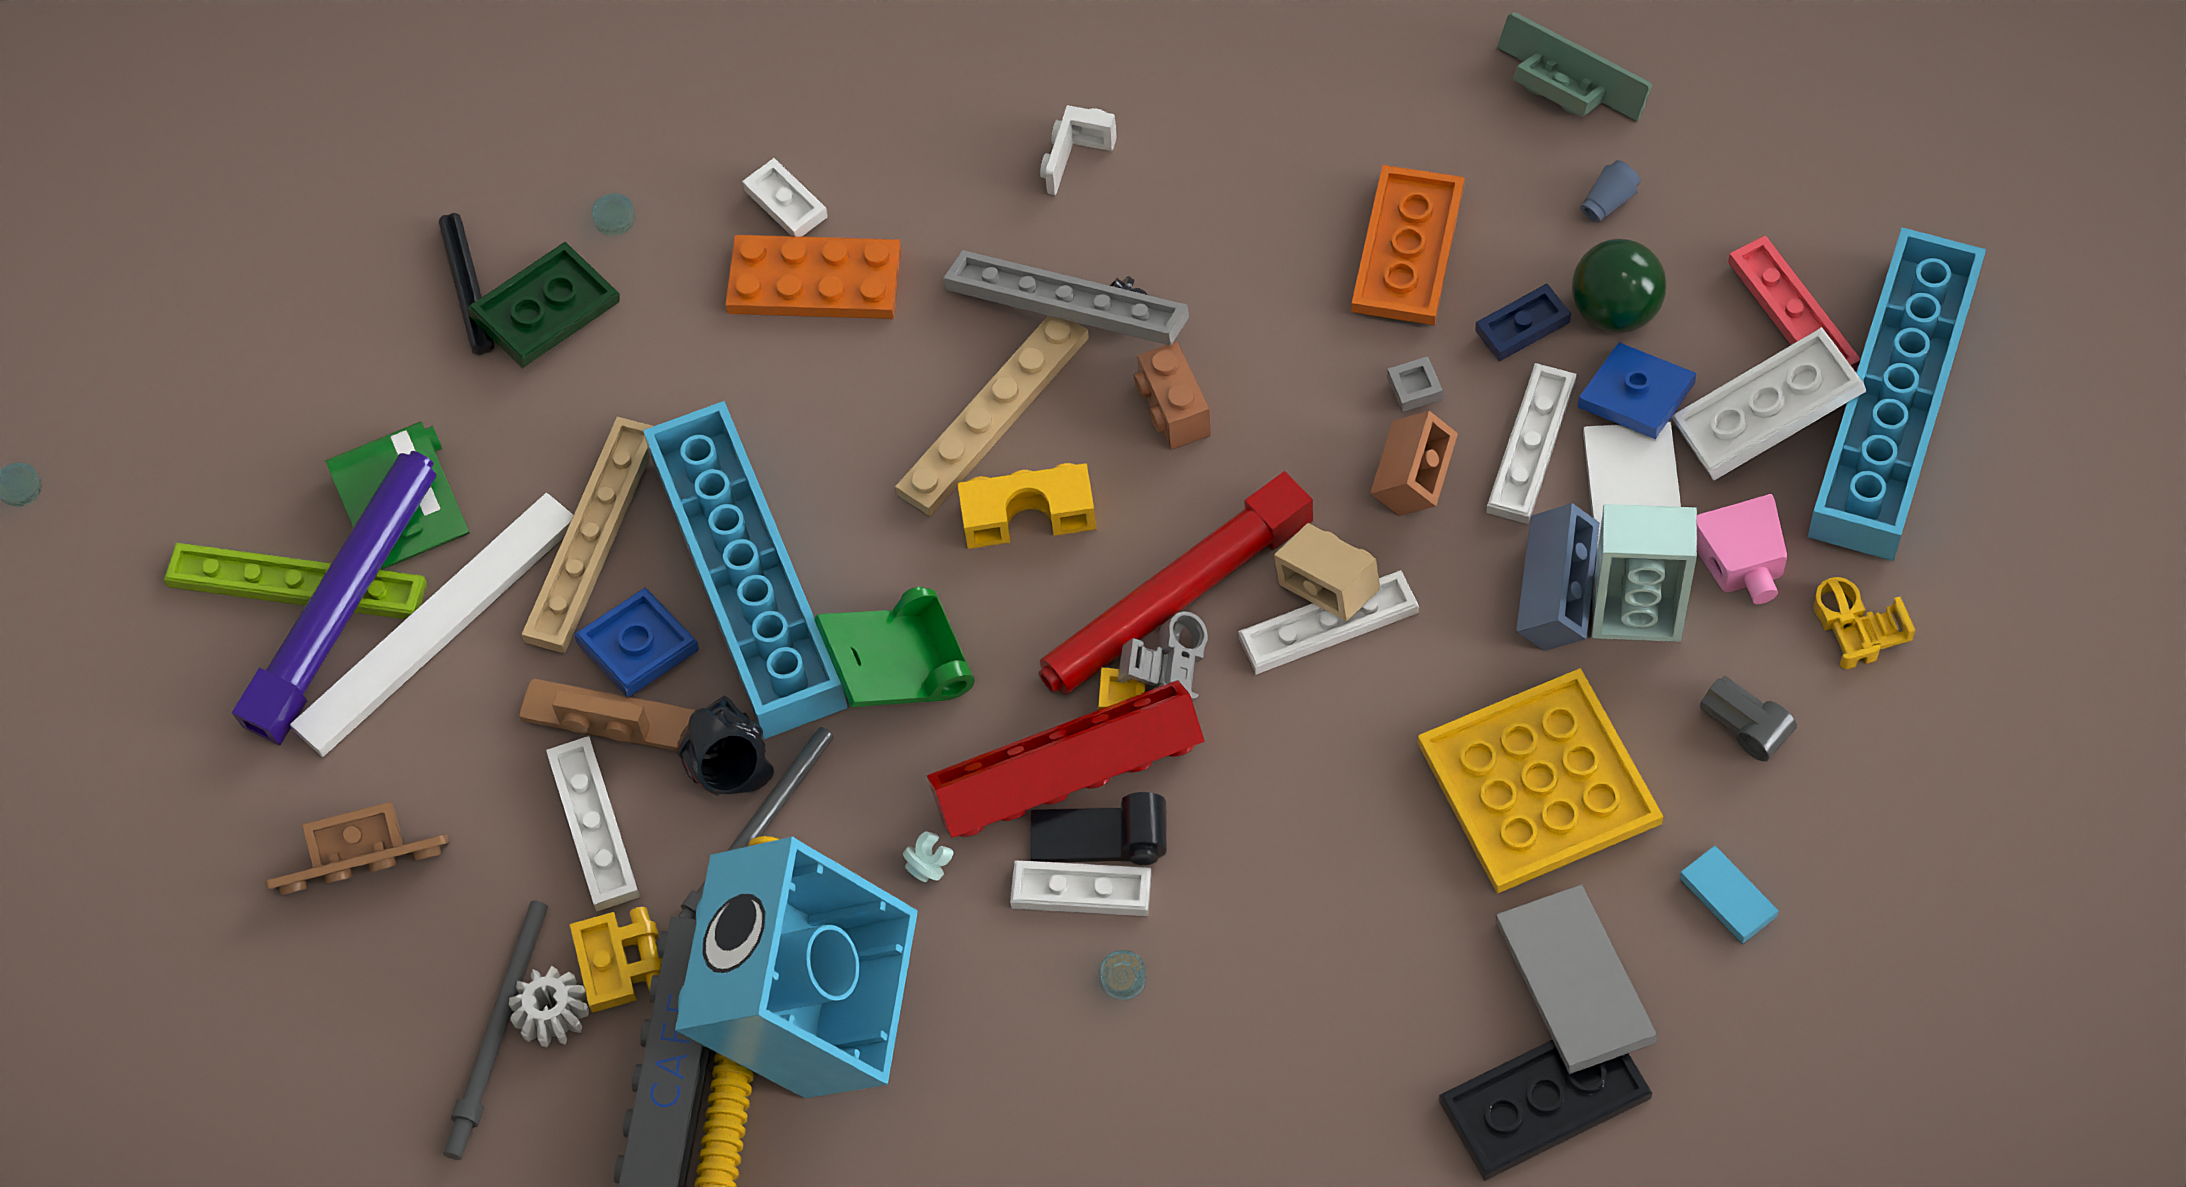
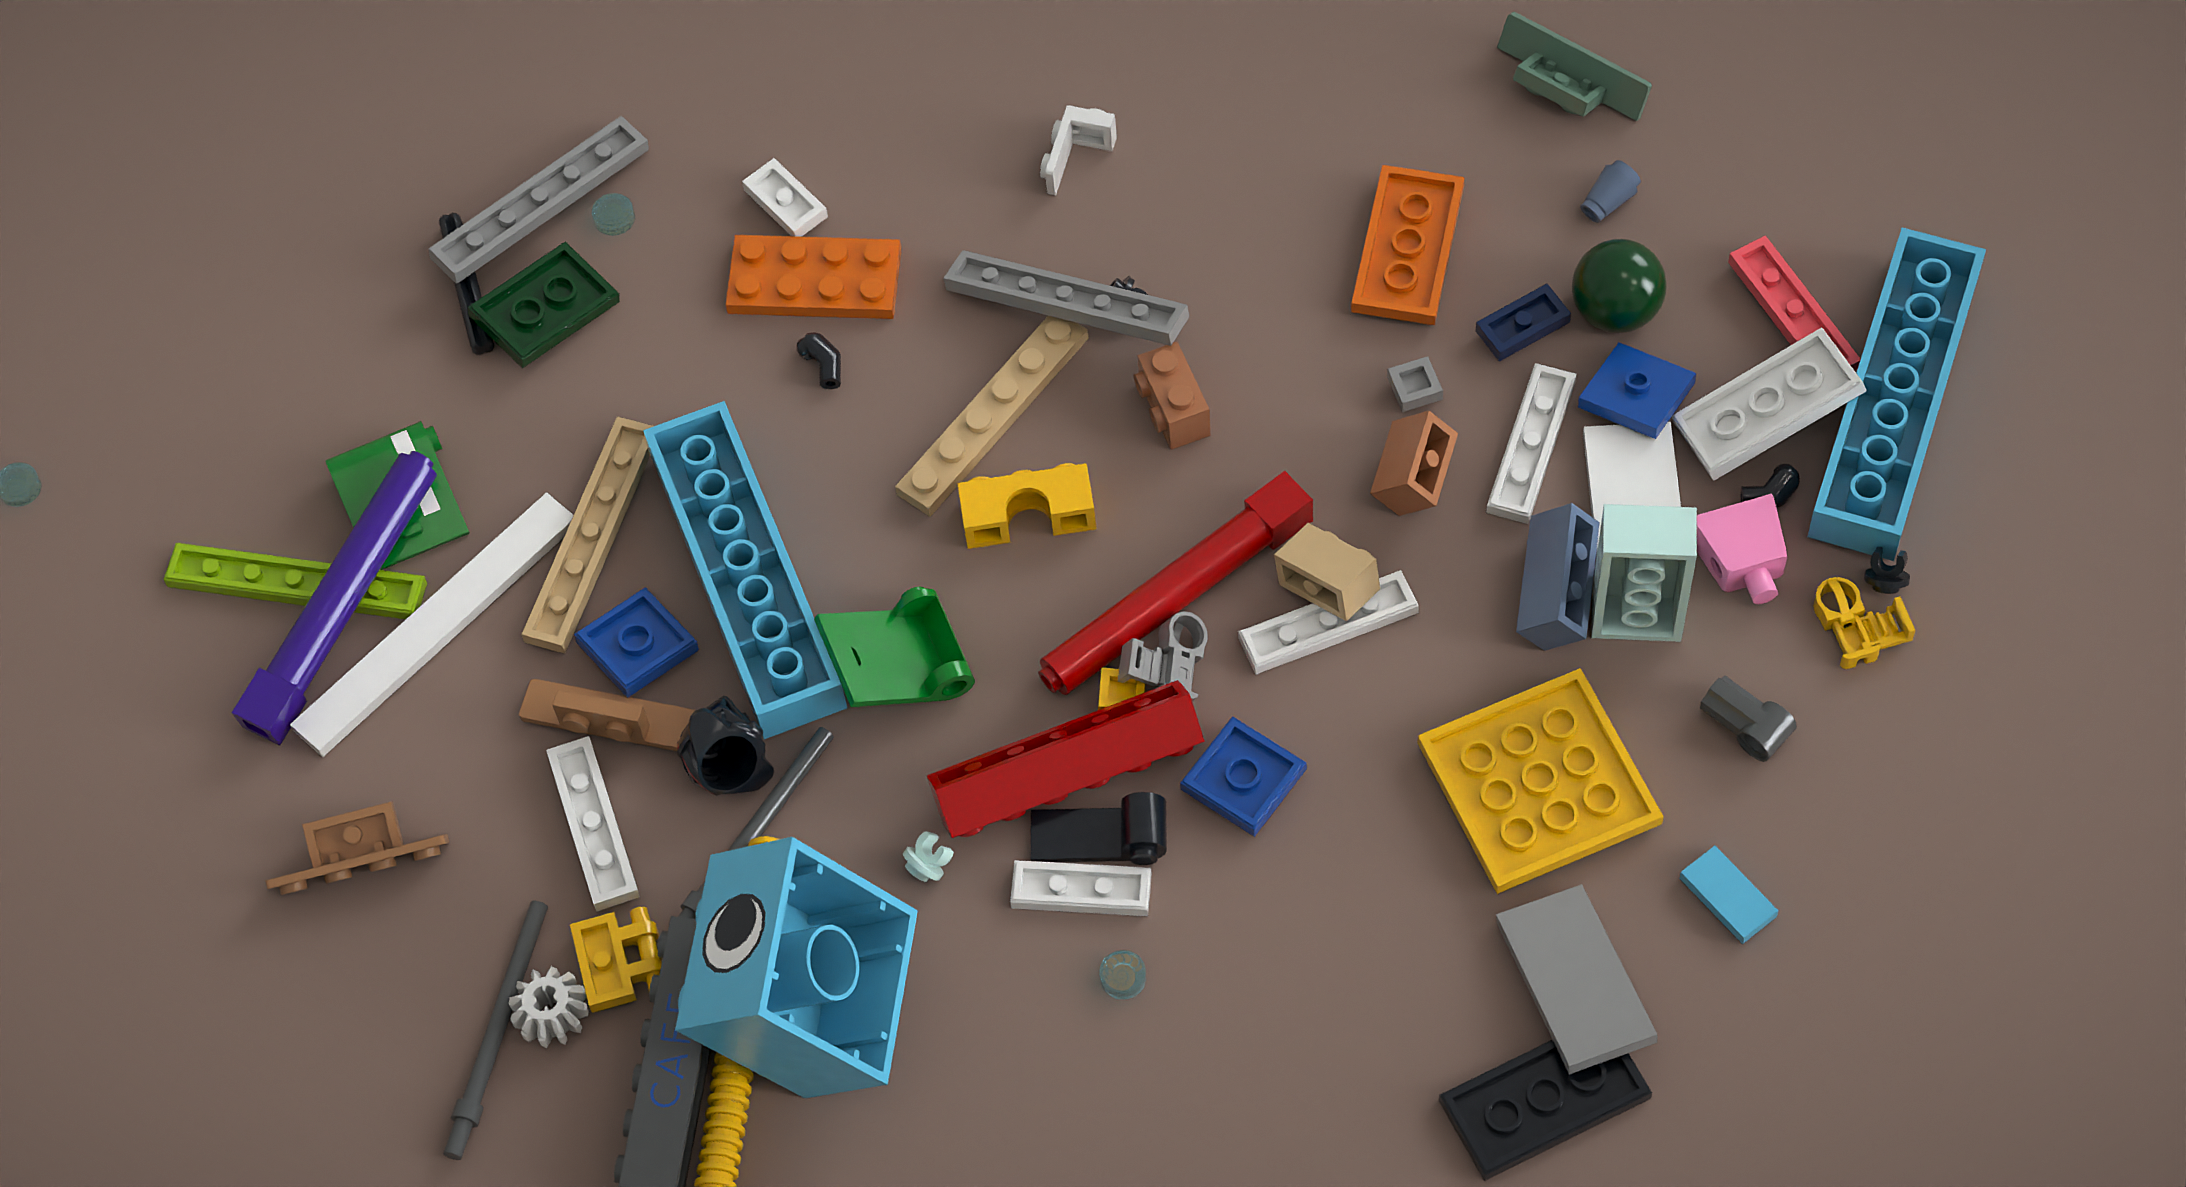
(538, 199): none -> light grey plate
(828, 356): none -> black arm
(1243, 776): none -> blue plate
(1781, 485): none -> black arm
(1884, 577): none -> black plate

